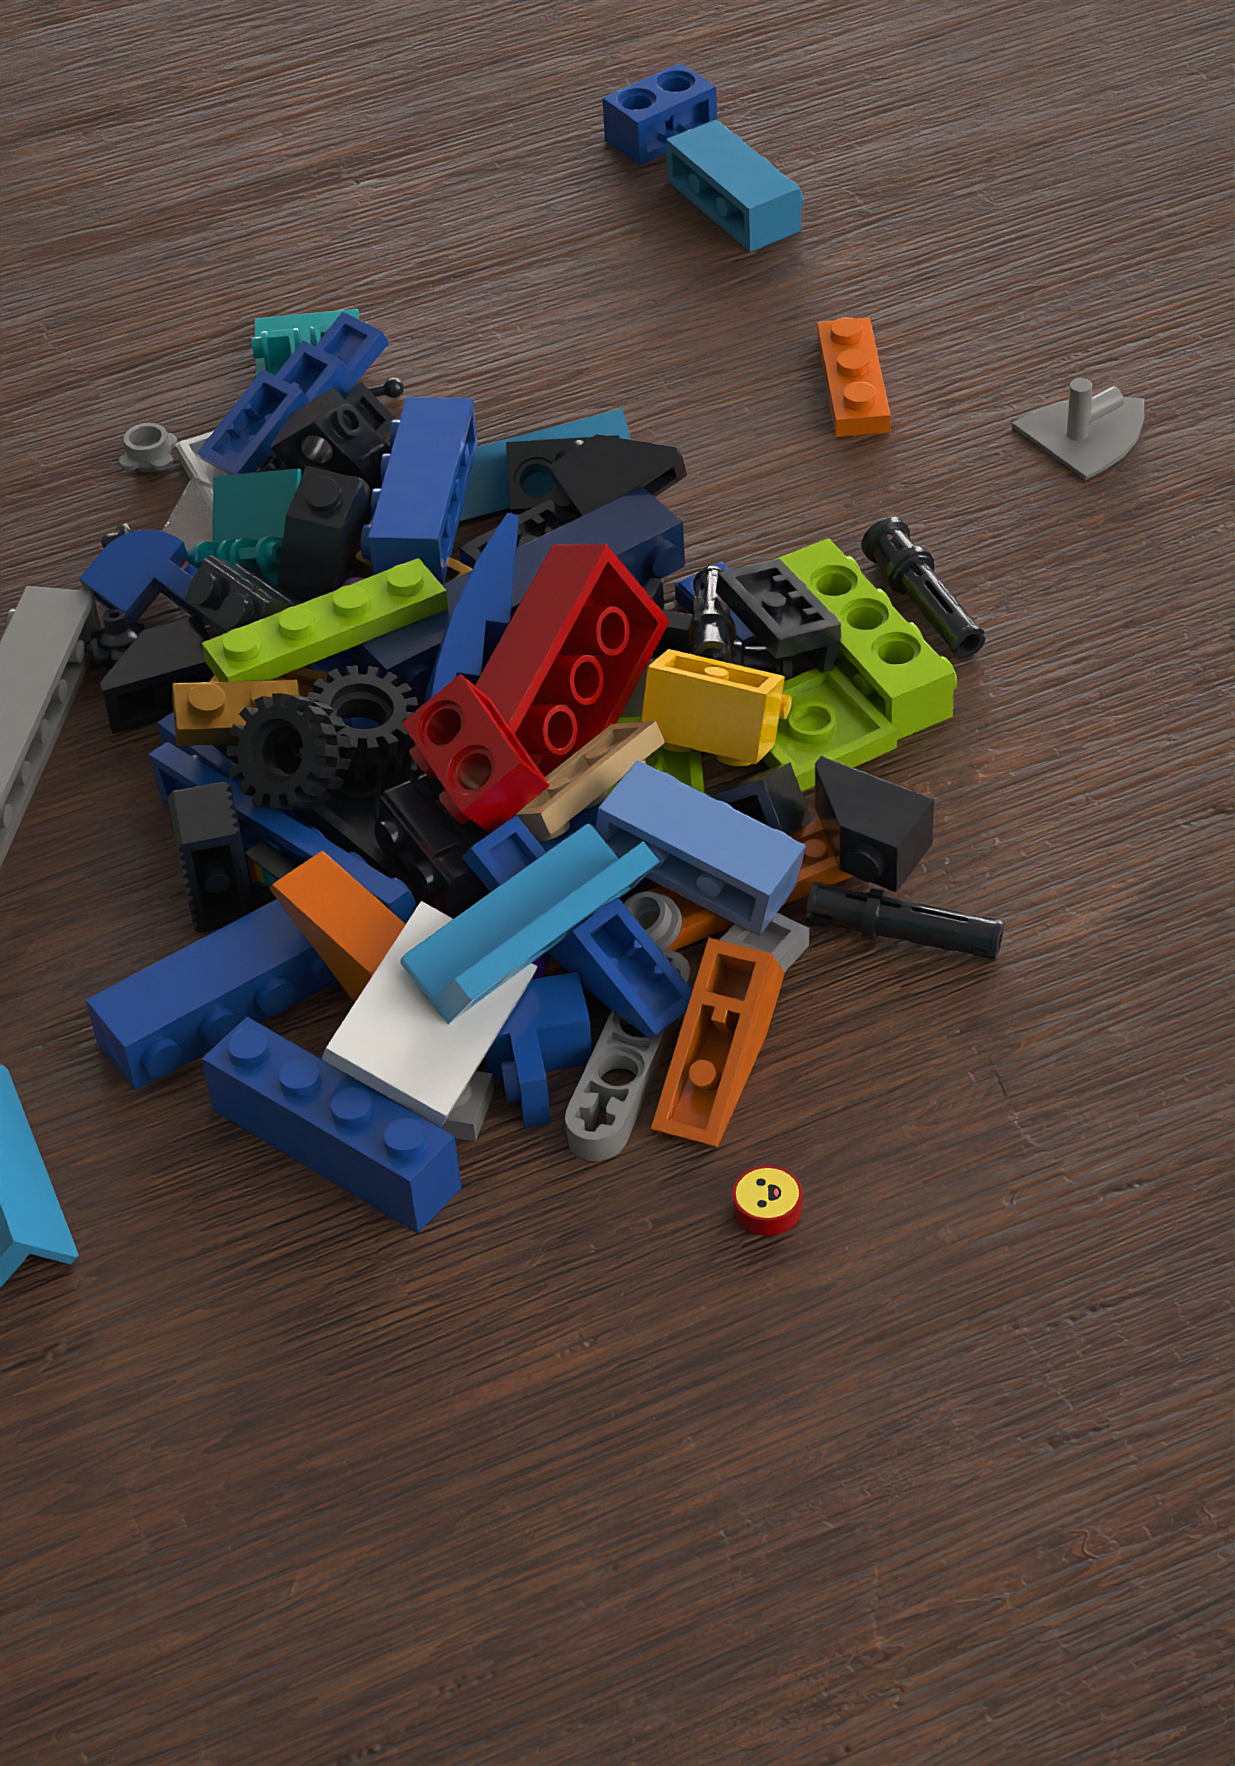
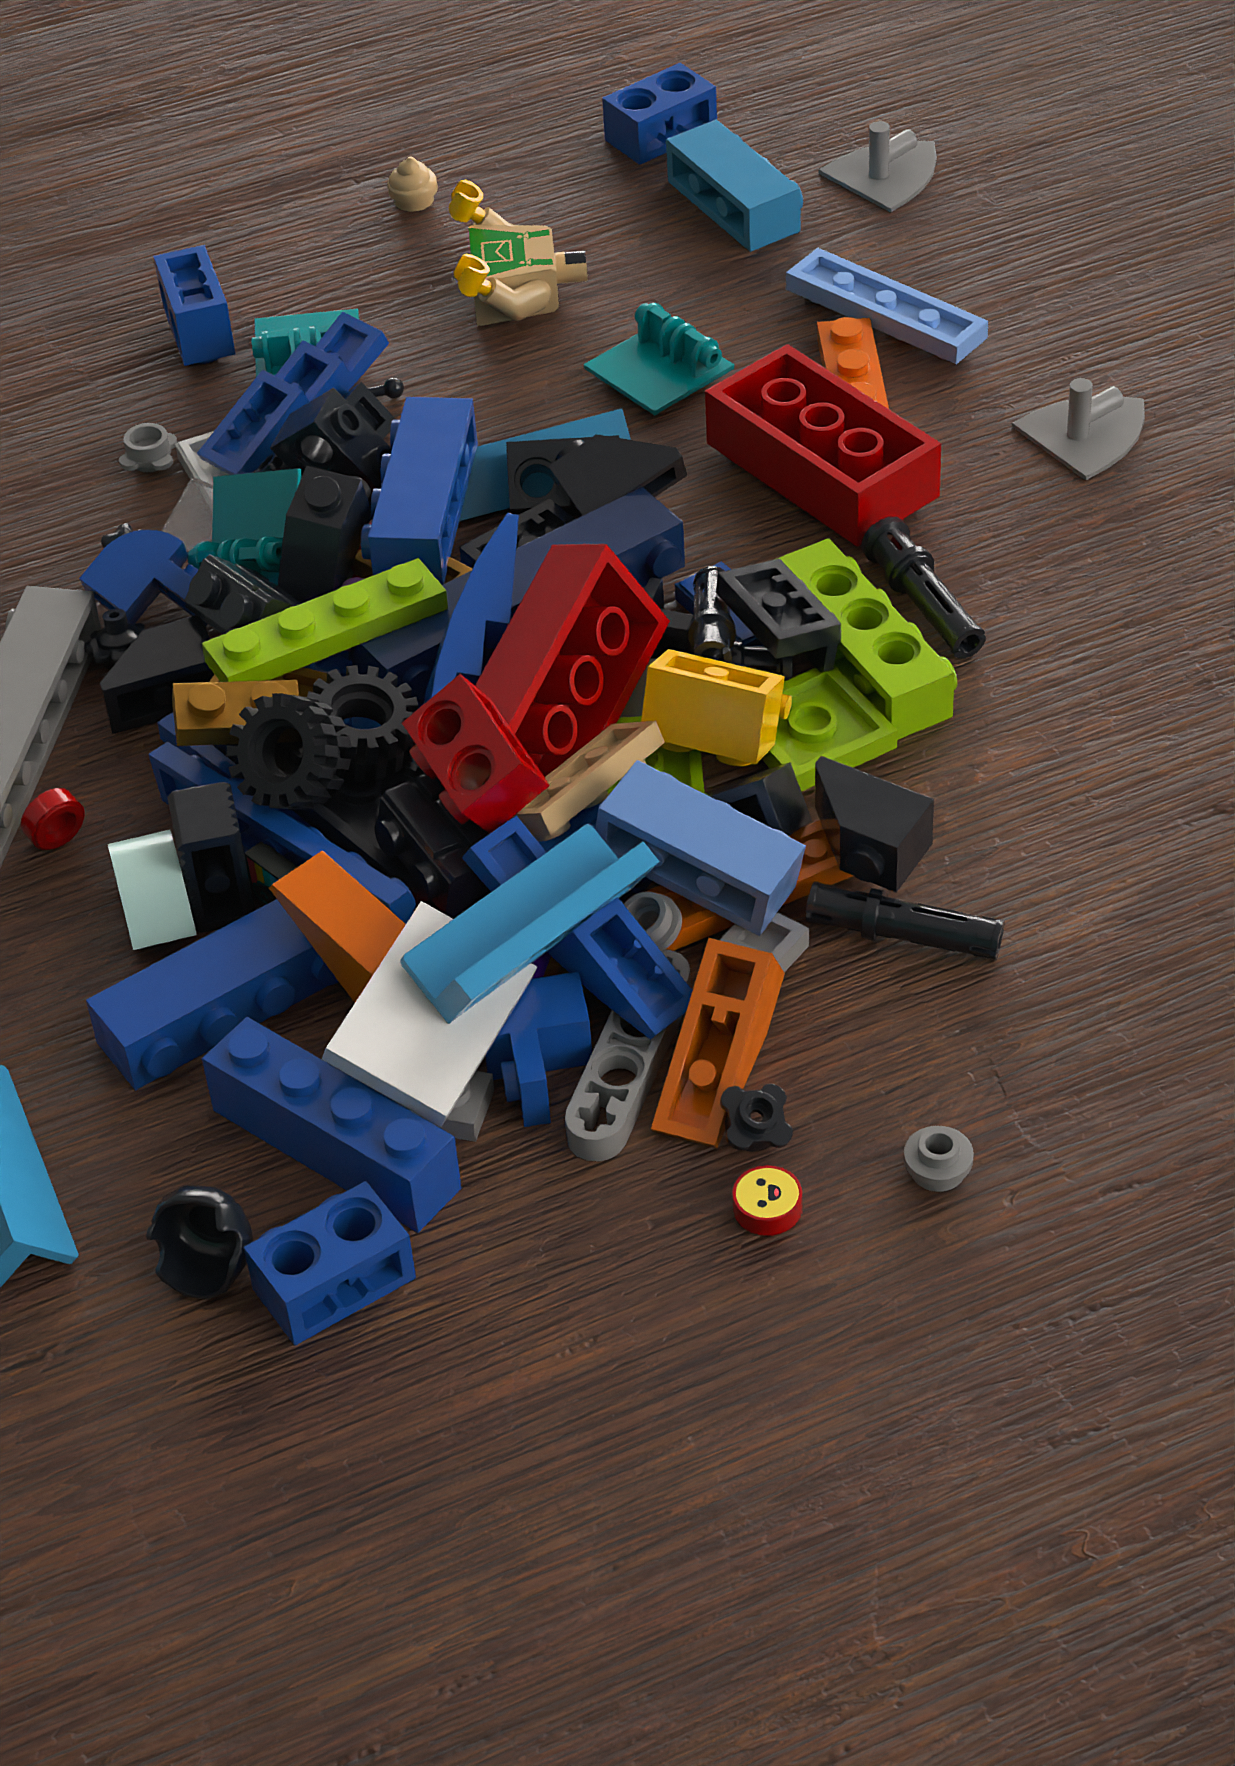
(52, 819): none -> red tile
(152, 889): none -> light aqua brick
(194, 305): none -> blue brick
(200, 1240): none -> black hair
(330, 1262): none -> blue brick
(412, 185): none -> tan plate
(509, 265): none -> torso
(661, 361): none -> teal hinge
(748, 1134): none -> black plate
(822, 443): none -> red brick
(886, 171): none -> light grey shield
(889, 305): none -> light blue plate
(933, 1170): none -> light grey plate

